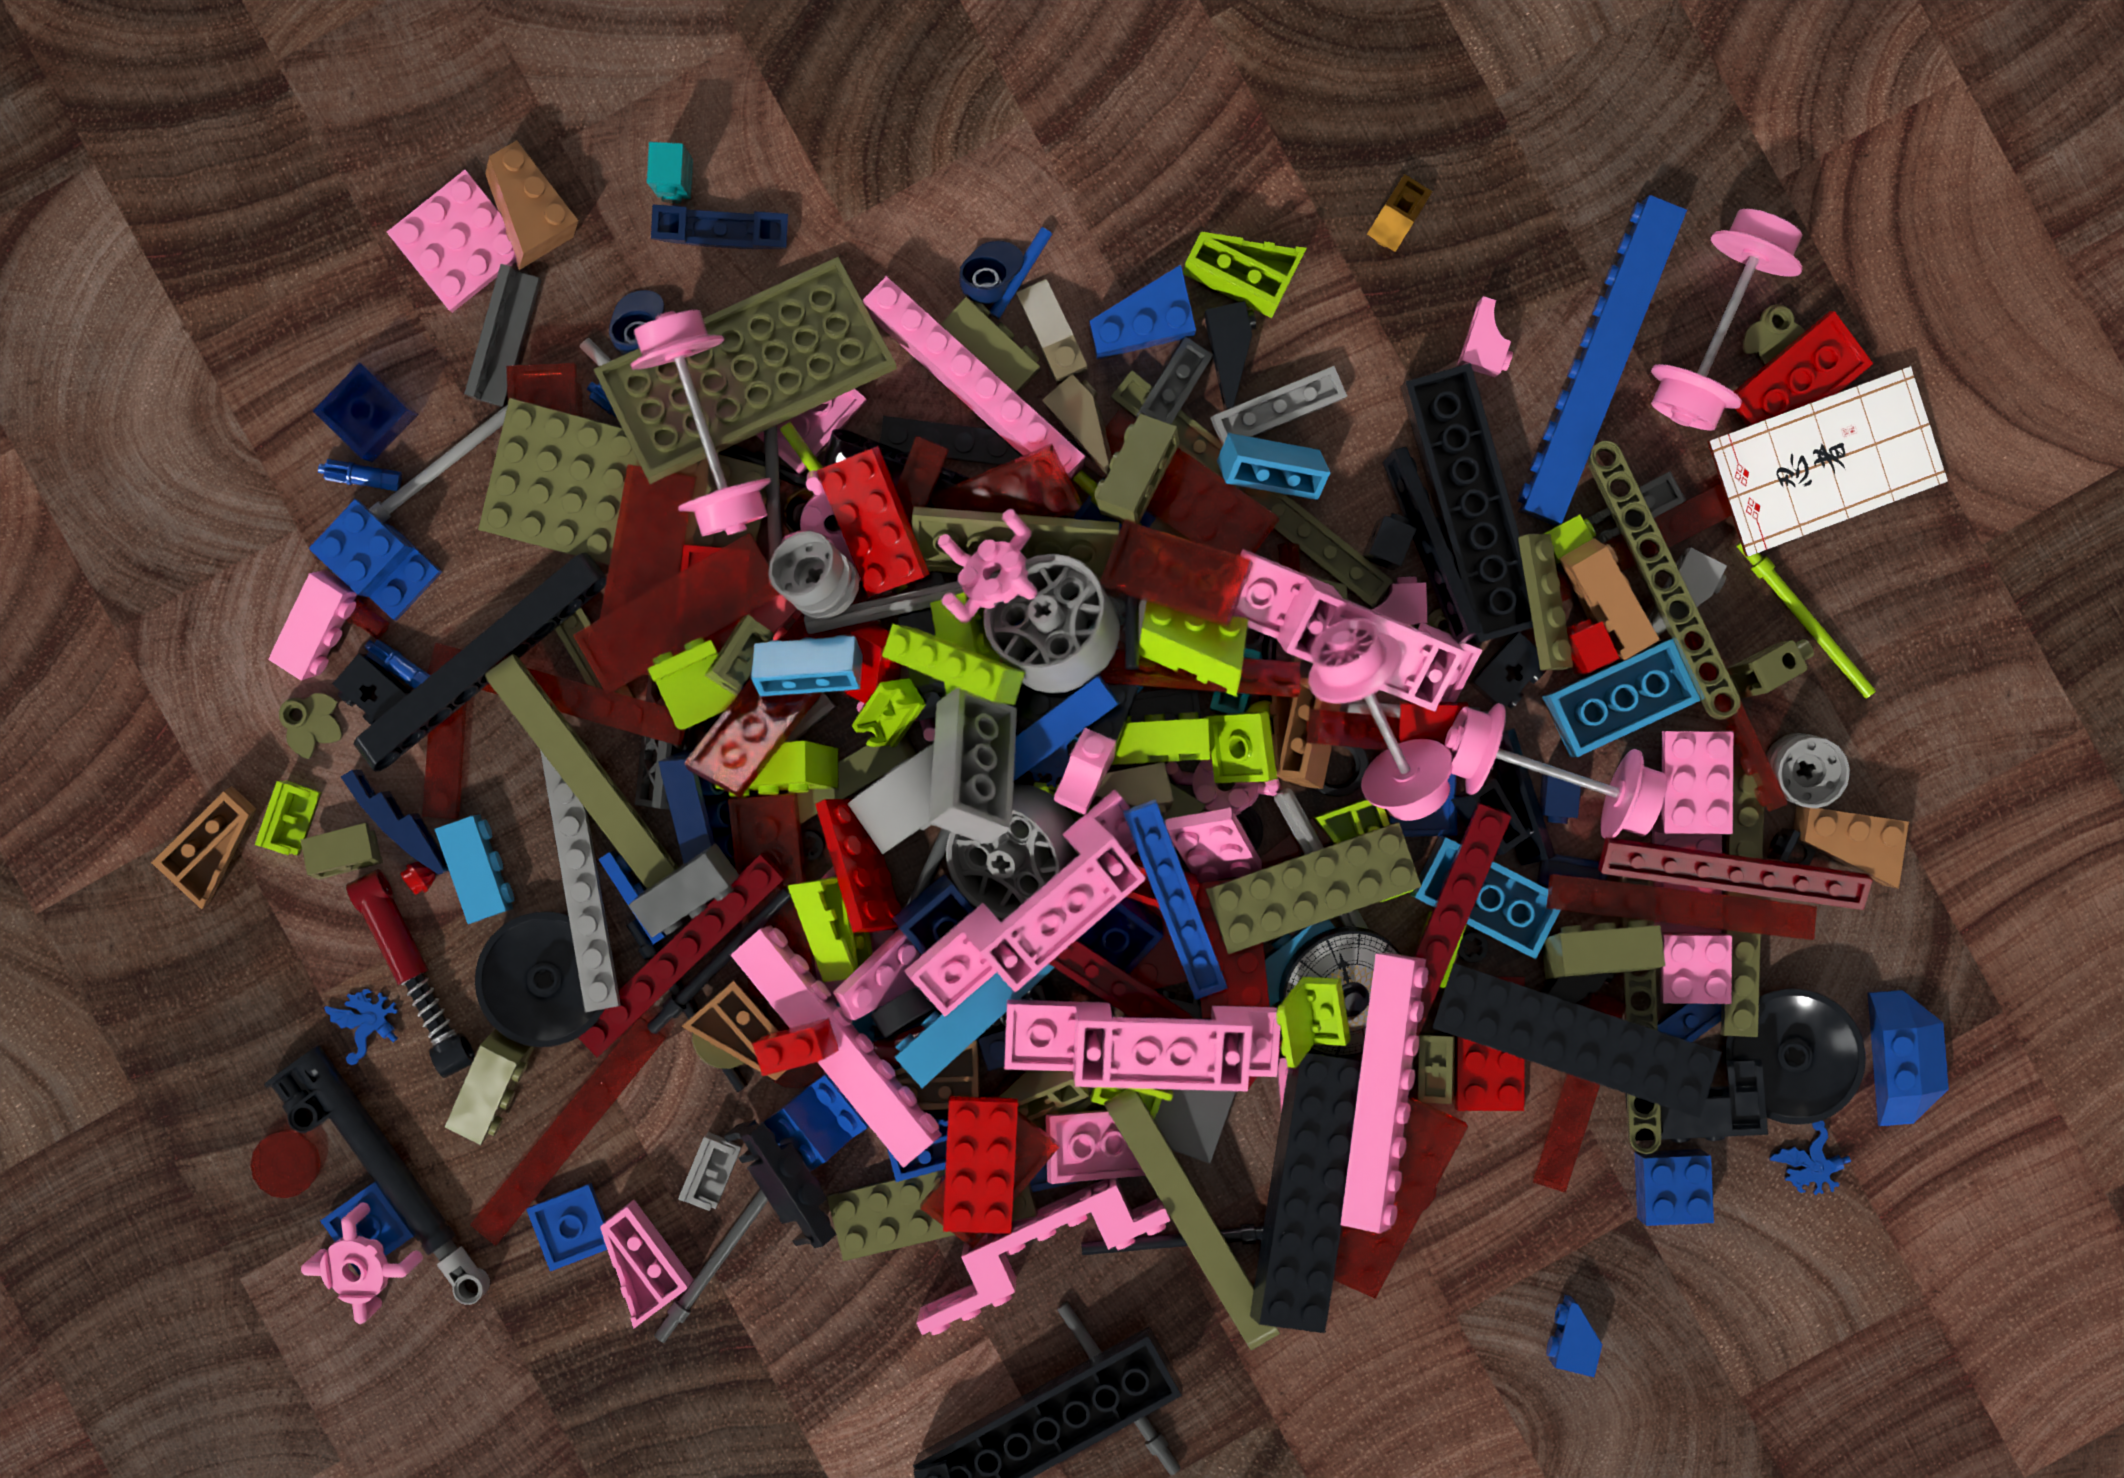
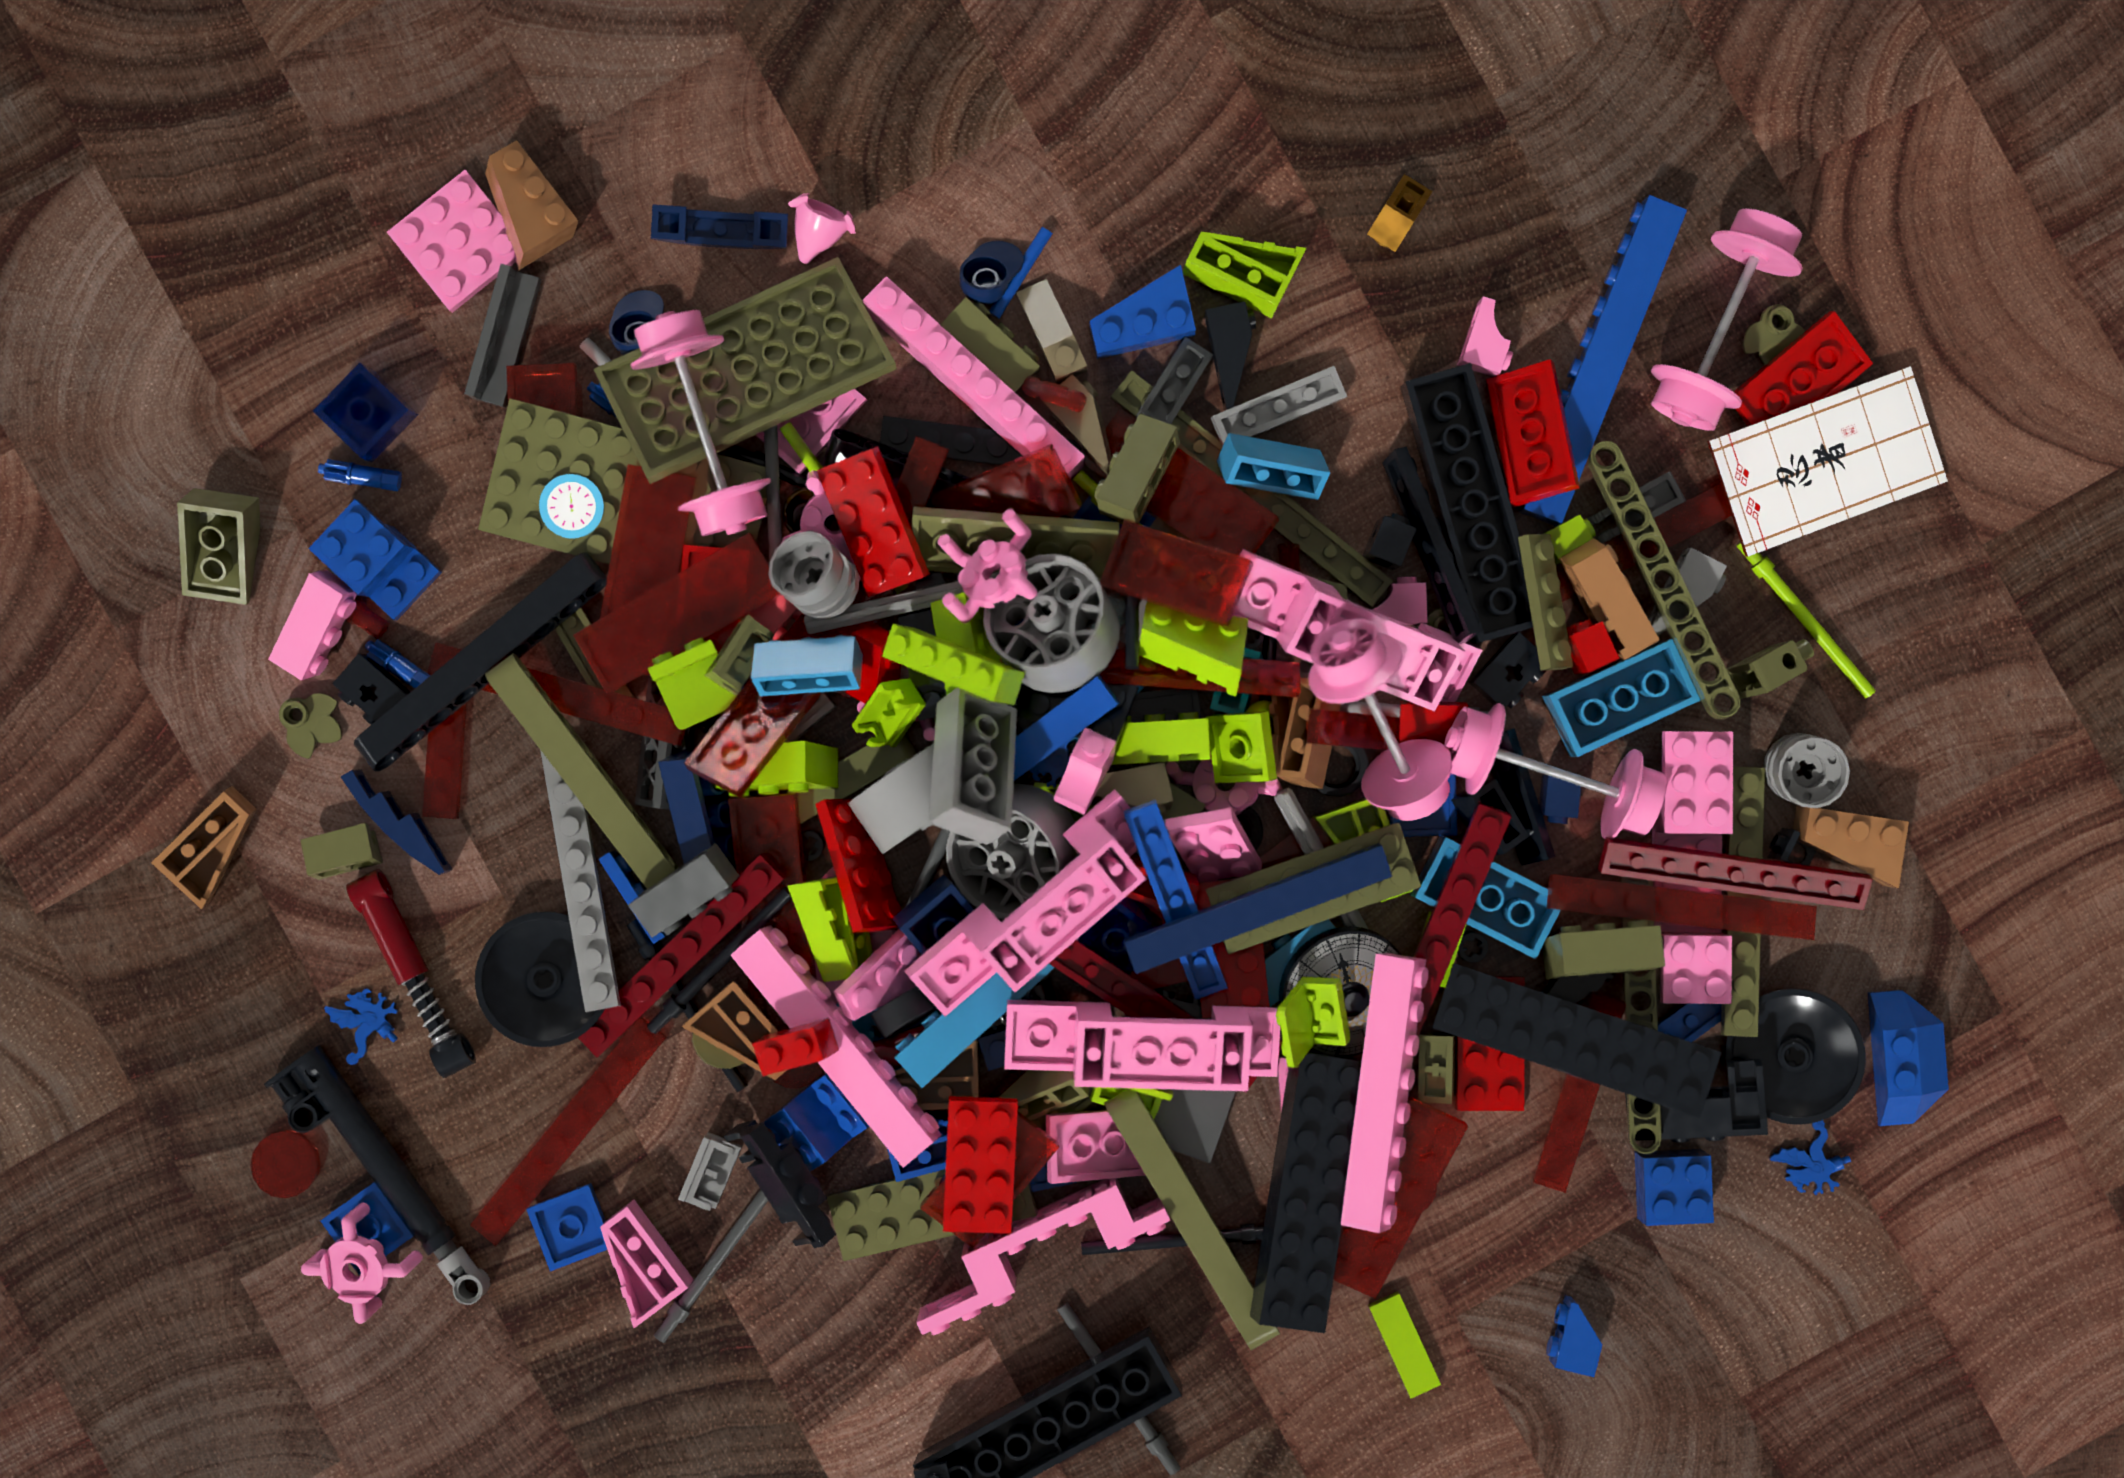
(218, 544): none -> olive slope
(287, 817): lime hinge -> none
(383, 510): light grey bar -> none
(418, 877): red plate -> none
(475, 868): dark azure brick -> none
(488, 1087): wedge -> none
(571, 506): none -> sticker
(670, 171): teal brick -> none
(818, 226): none -> bright pink hat
(1054, 393): none -> clear red axle
(1257, 908): none -> dark blue tile
(1404, 1344): none -> lime tile
(1532, 433): none -> red plate
(1569, 866): dark blue tile -> none
(1753, 759): clear red plate -> none

